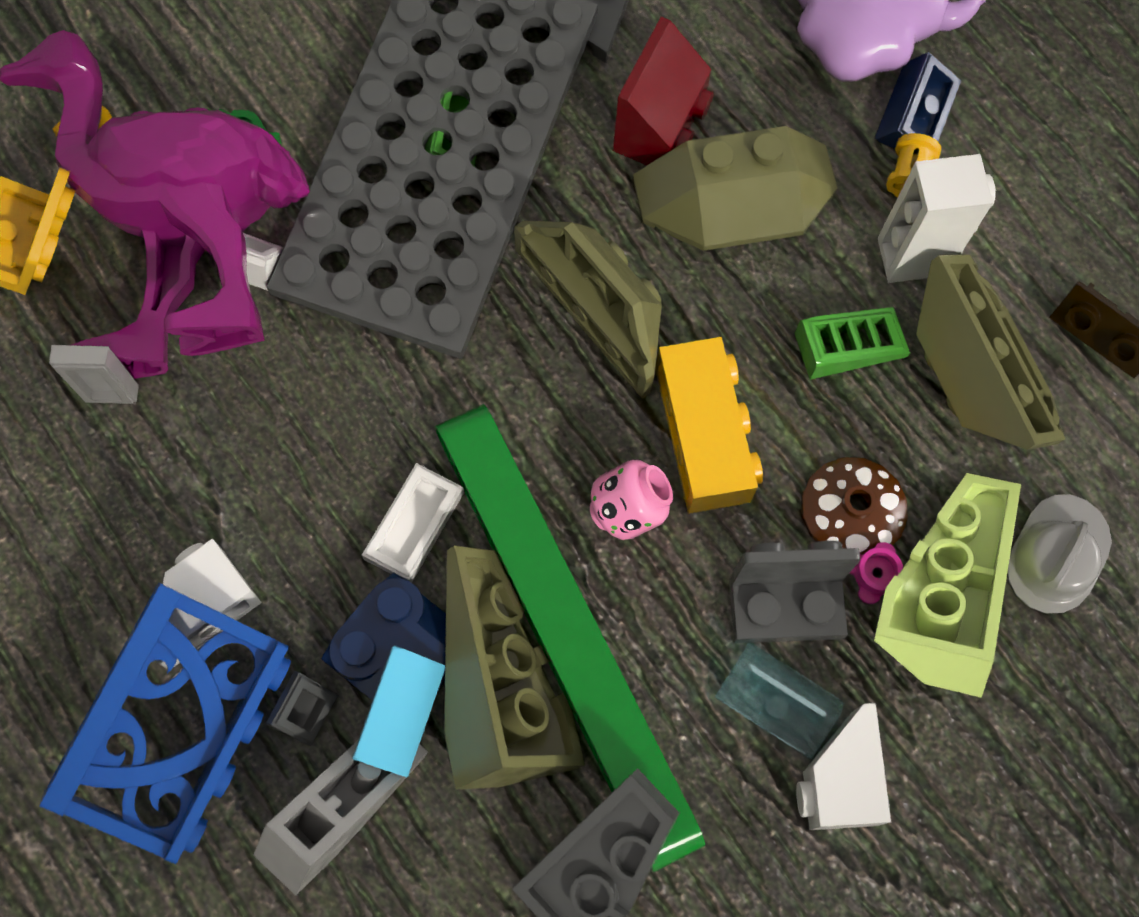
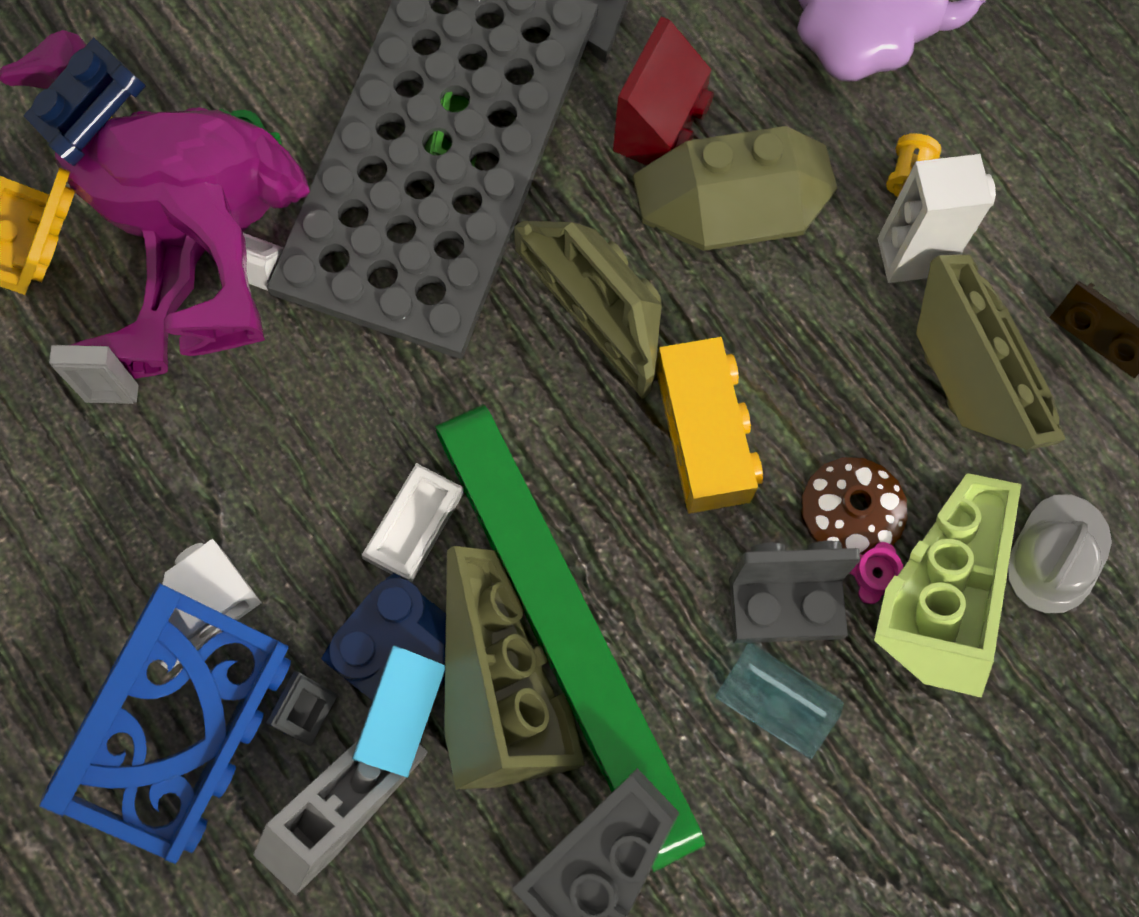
(82, 100): none -> dark blue plate
(630, 499): bright pink head -> none
(822, 364): bright green slope -> none
(847, 777): white slope -> none
(919, 101): dark blue slope -> none

